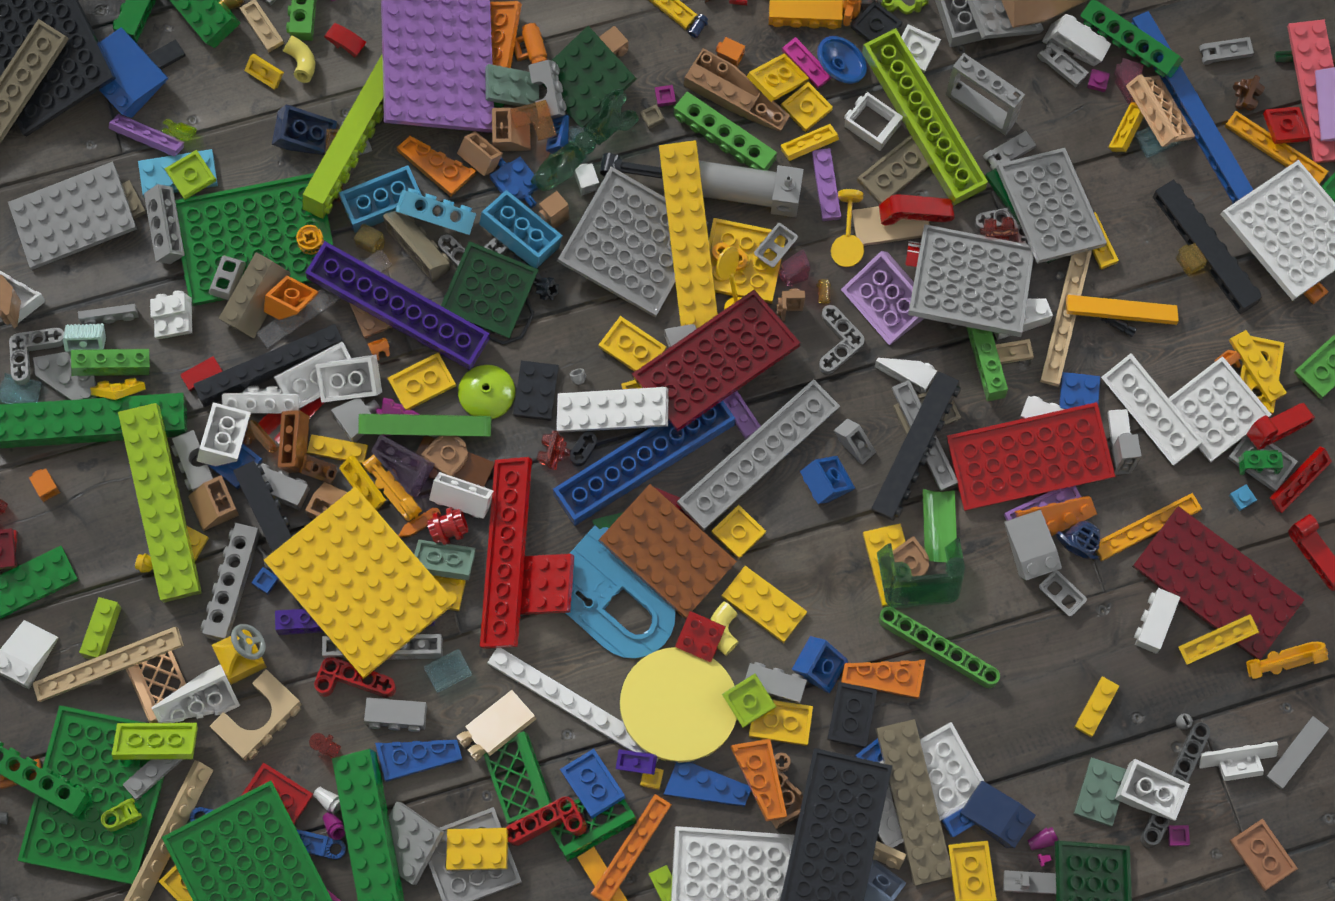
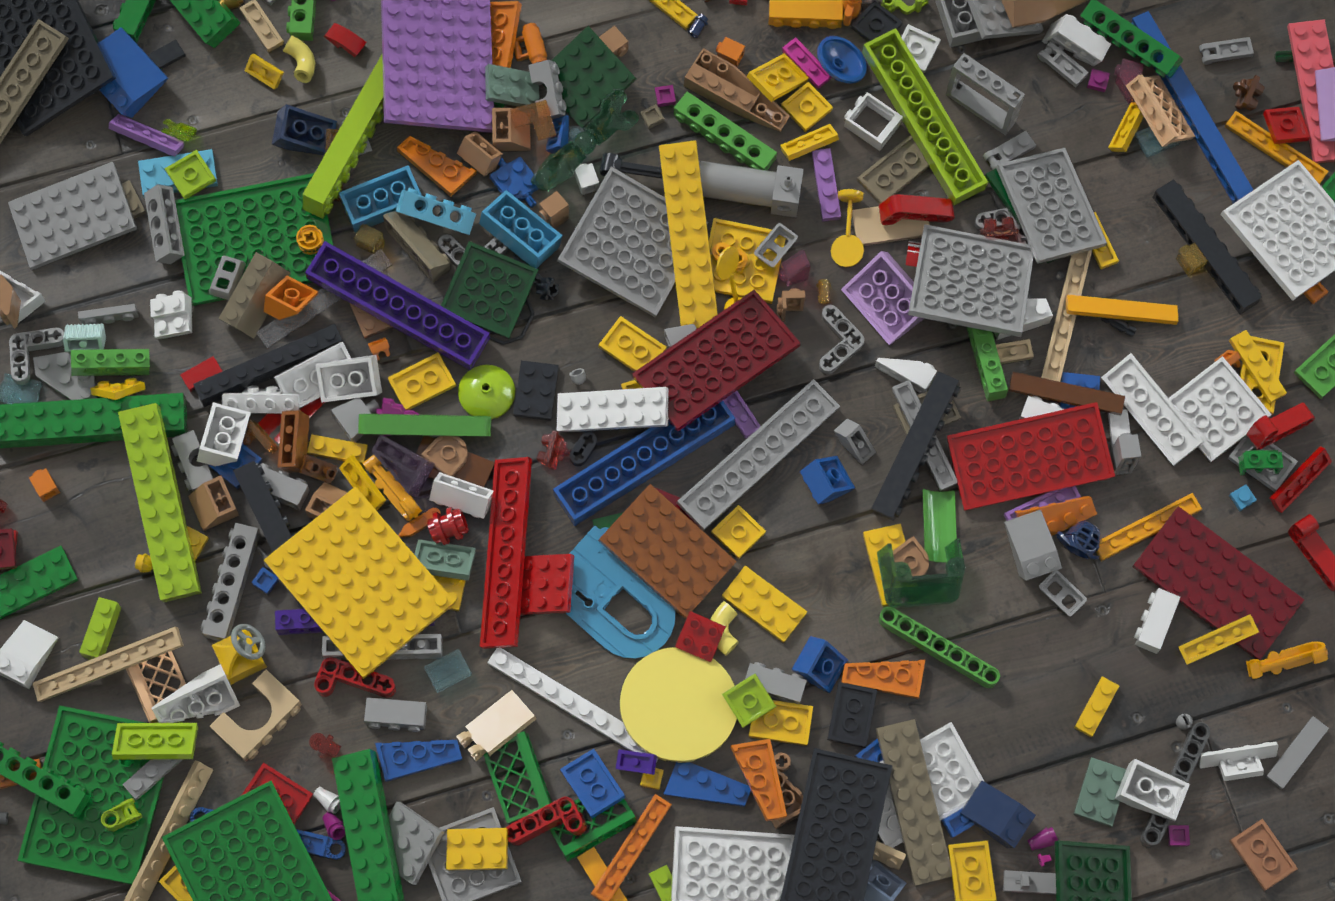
(1066, 393): none -> reddish brown tile

